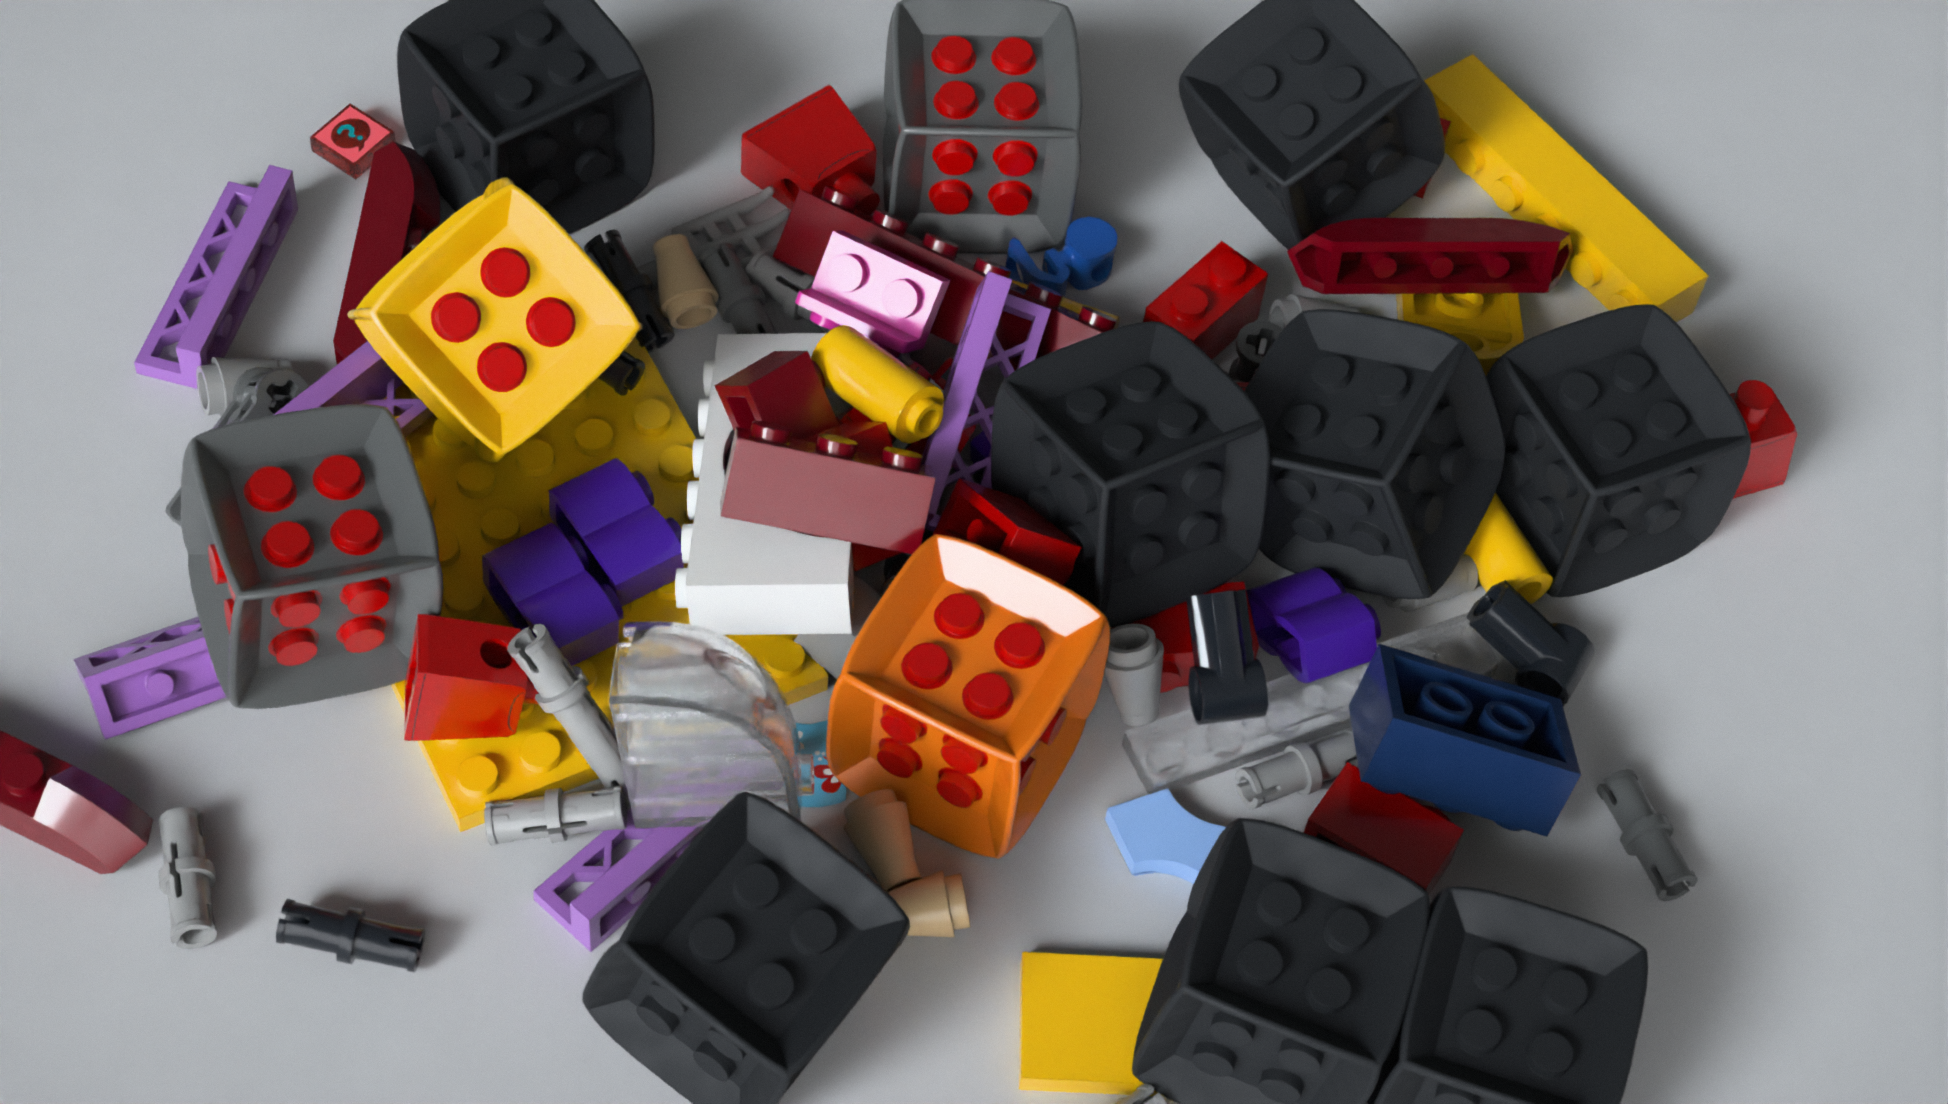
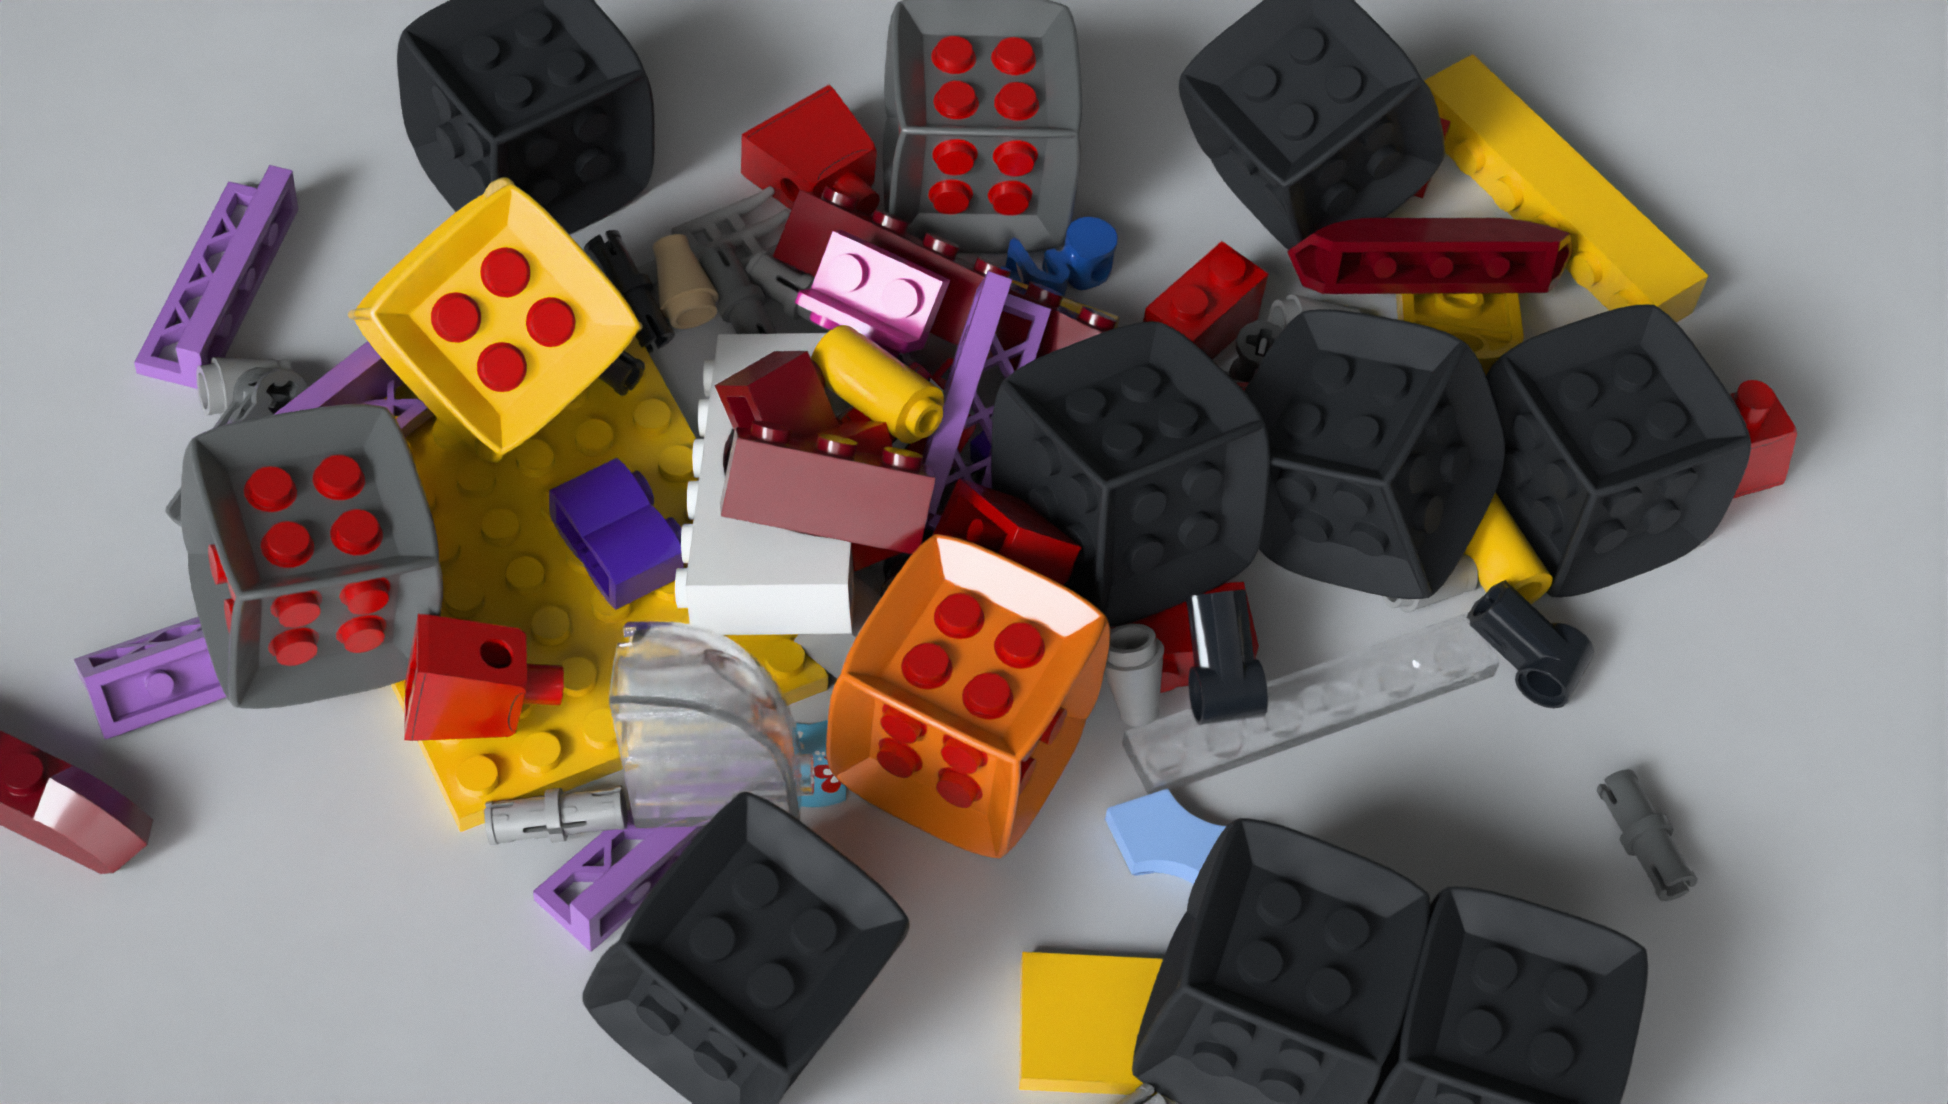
(187, 877): light grey pin -> none
(350, 935): black pin -> none
(351, 140): clear red tile -> none
(395, 217): dark red brick -> none
(547, 583): dark purple brick -> none
(565, 695): light grey pin -> none
(883, 837): tan cone -> none
(934, 905): tan cone -> none
(1297, 770): light grey pin -> none
(1313, 624): dark purple brick -> none
(1386, 828): red brick -> none
(1463, 741): dark blue brick -> none

